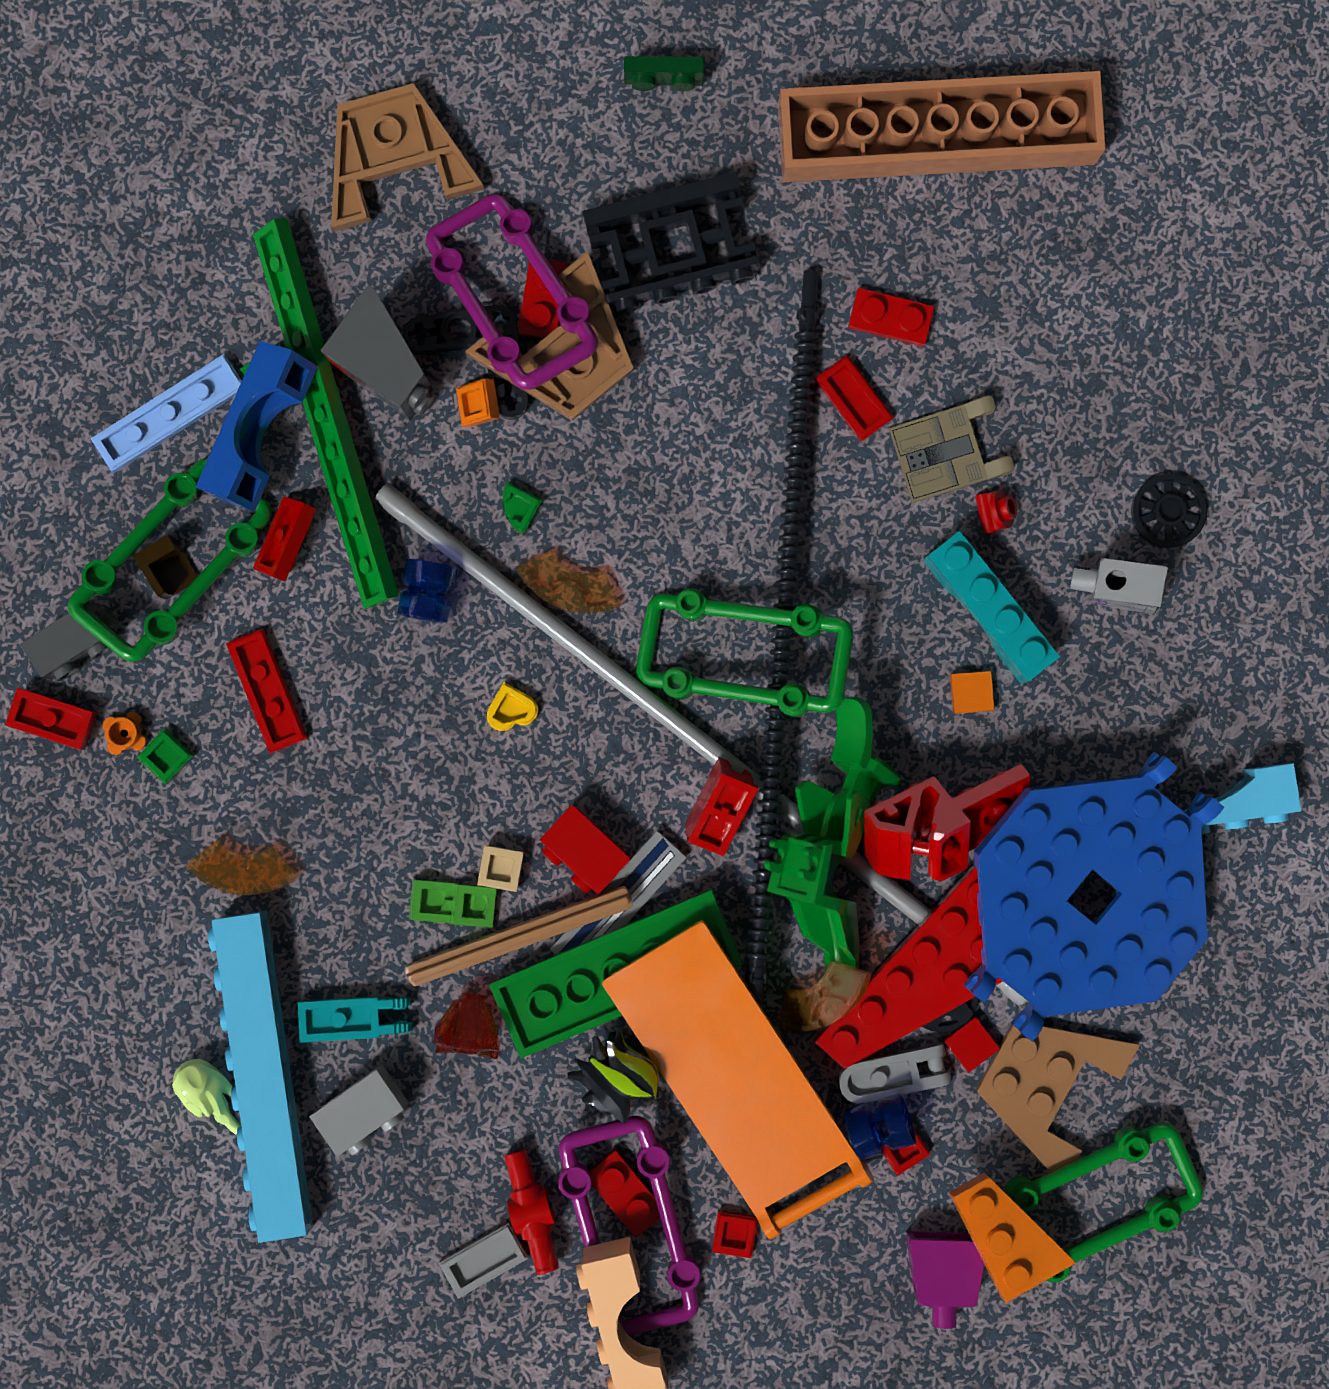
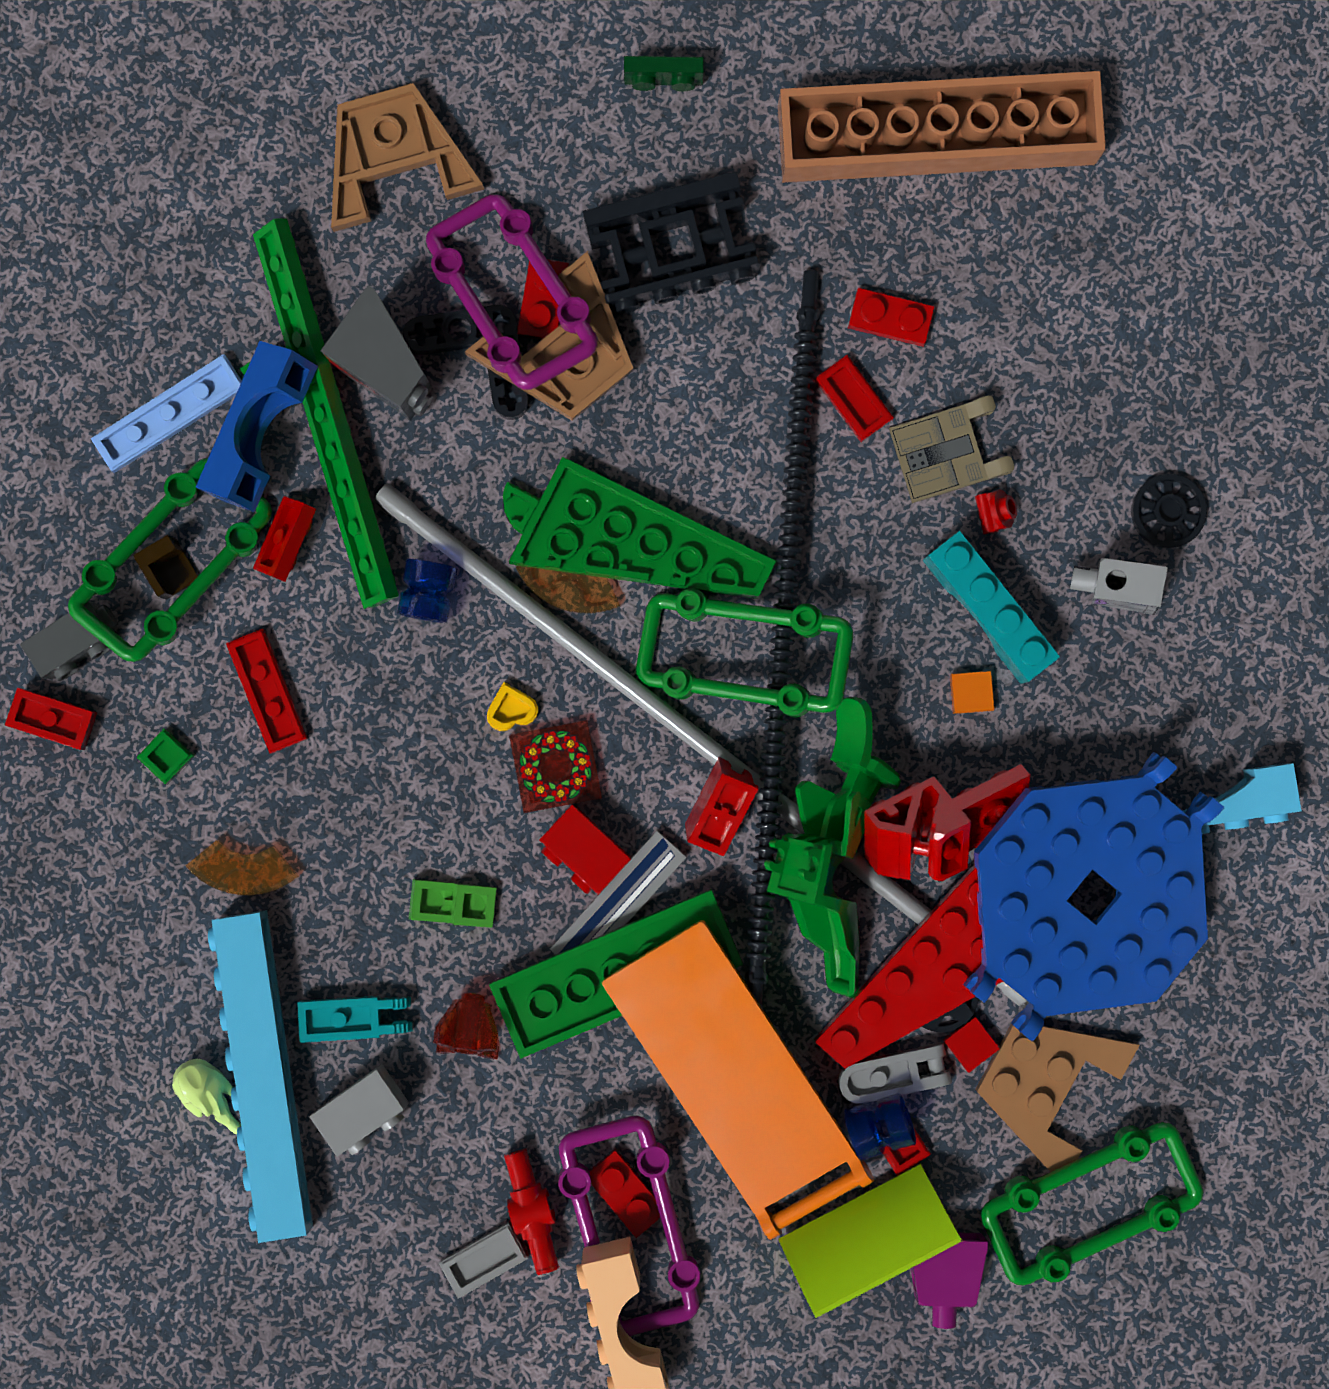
(114, 727): orange plate -> none
(477, 403): orange tile -> none
(500, 868): tan plate -> none
(519, 936): medium nougat axle -> none
(555, 766): none -> tile
(615, 533): none -> green wing
(616, 1076): black hair -> none
(734, 1234): red tile -> none
(825, 1001): clear orange tile -> none
(869, 1240): none -> lime slope
(1007, 1239): orange wing -> none

